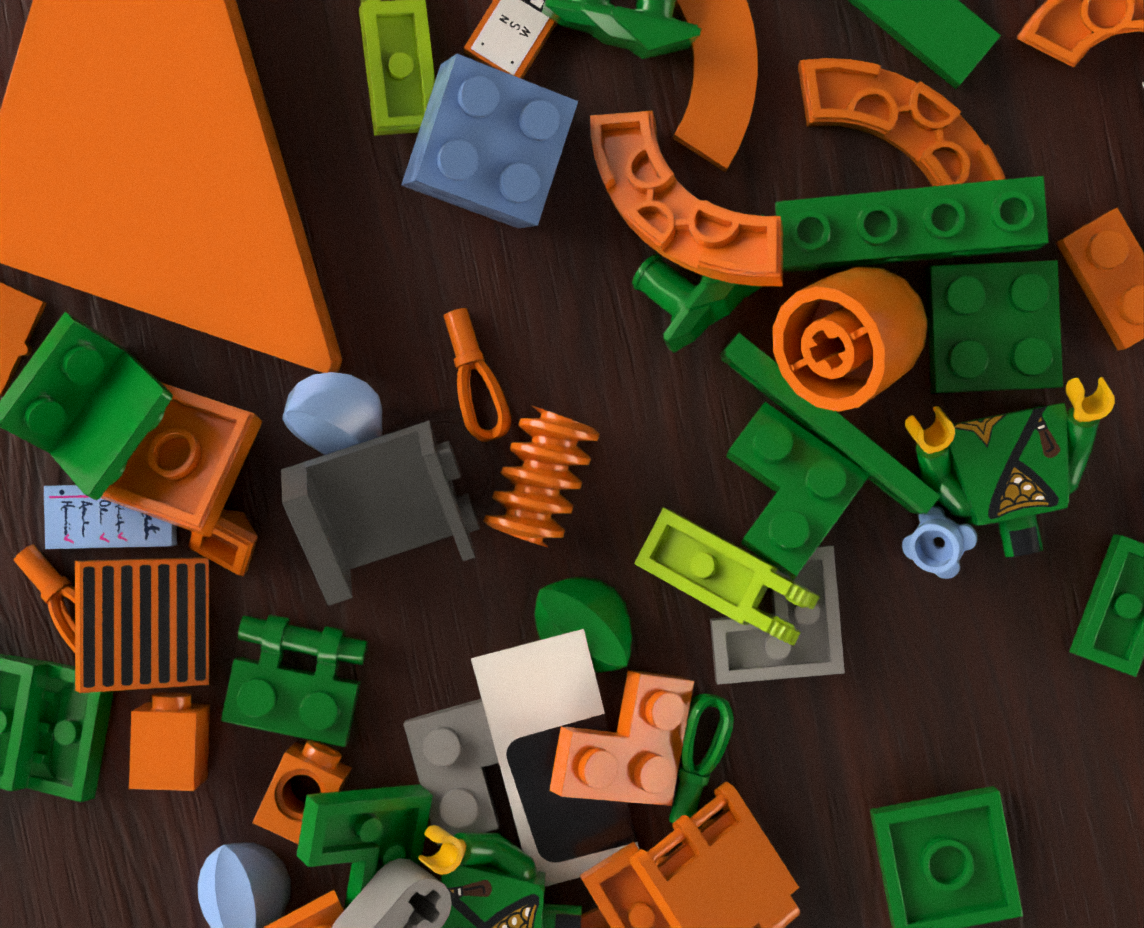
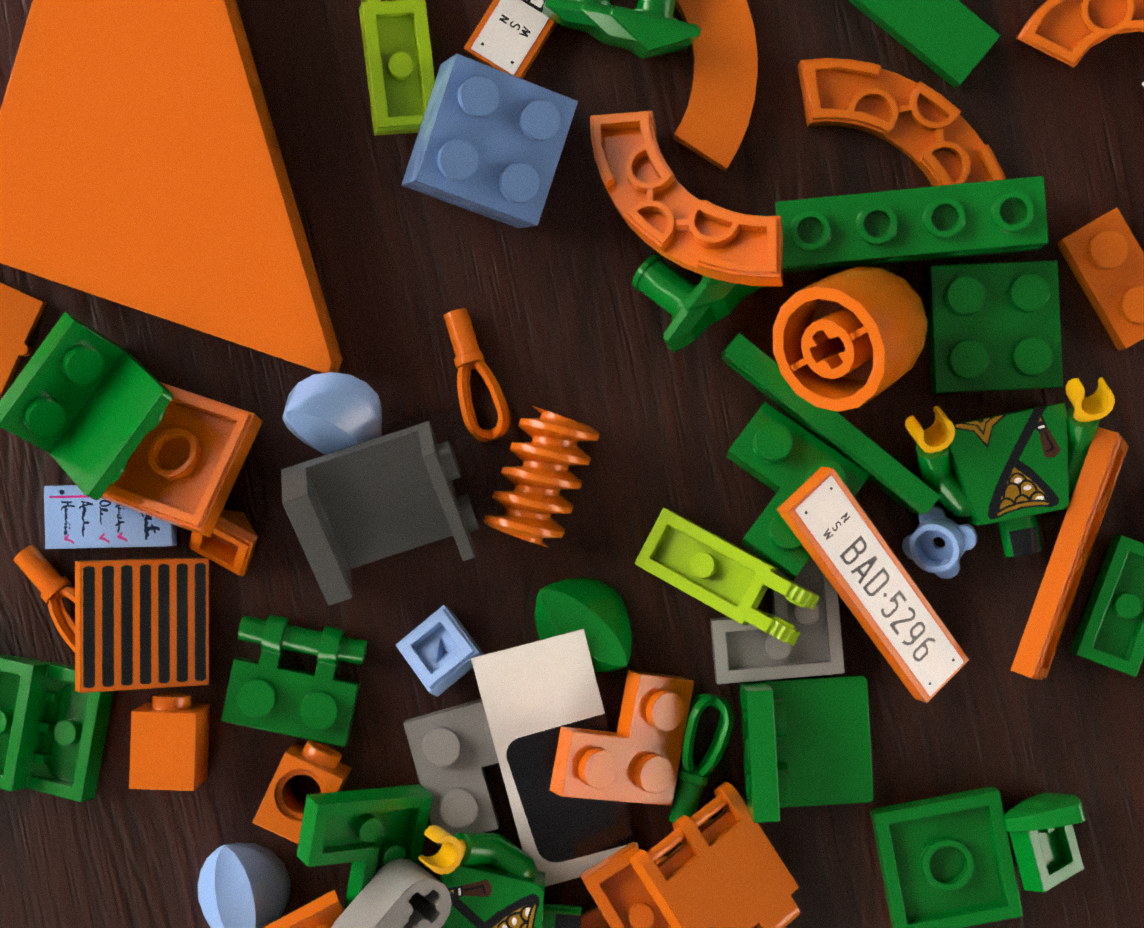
(439, 650): none -> light blue tile
(805, 743): none -> green bracket
(873, 583): none -> tile
(1045, 839): none -> green tile
(1070, 555): none -> orange tile

